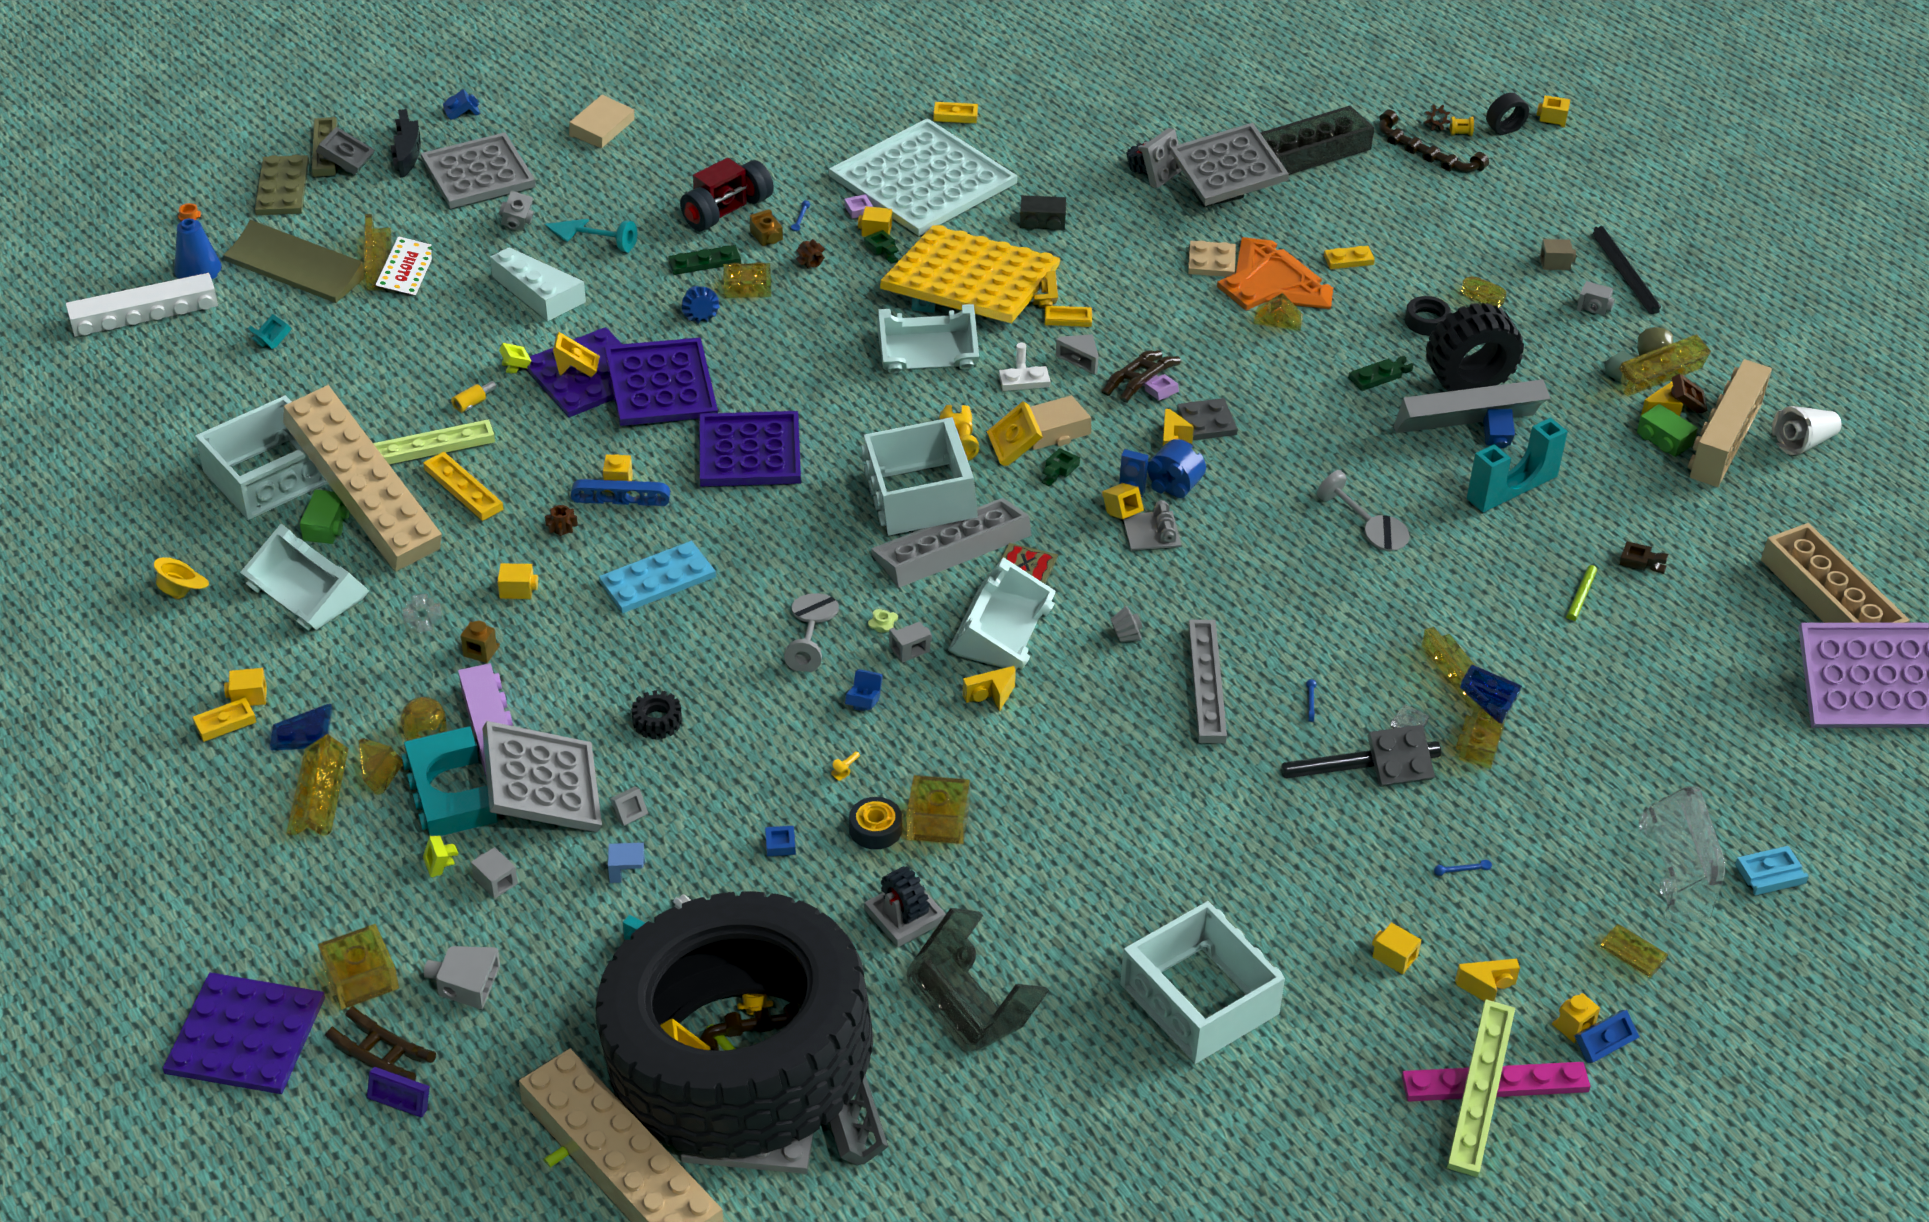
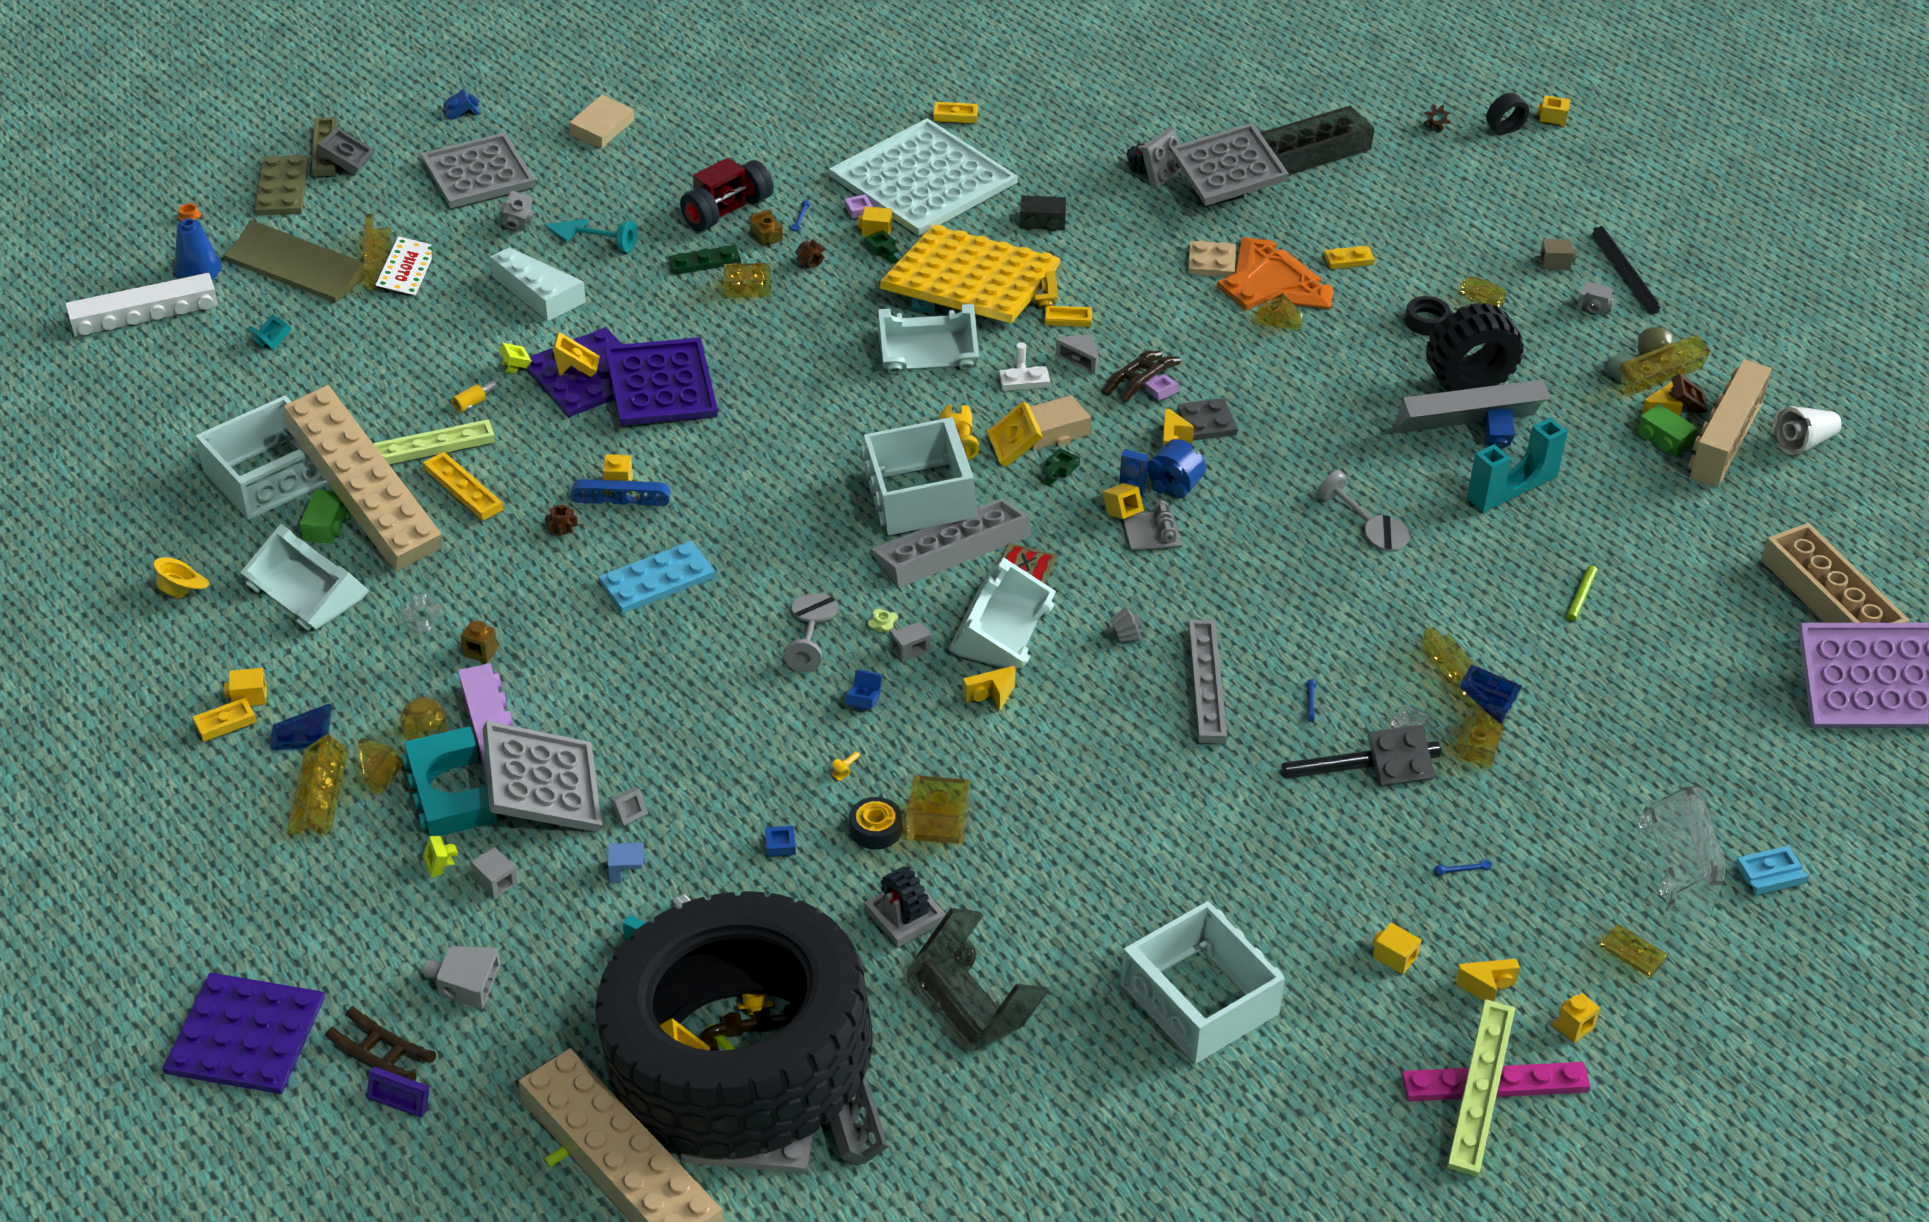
(358, 966): clear yellow brick -> none
(407, 144): black slope -> none
(516, 581): yellow brick -> none
(654, 703): black tyre -> none
(700, 304): blue gear -> none
(749, 448): dark purple plate -> none
(1379, 373): dark green plate -> none
(1389, 118): dark brown bar -> none
(1461, 126): yellow bush -> none
(1606, 1036): blue plate -> none
(1641, 556): dark brown plate -> none

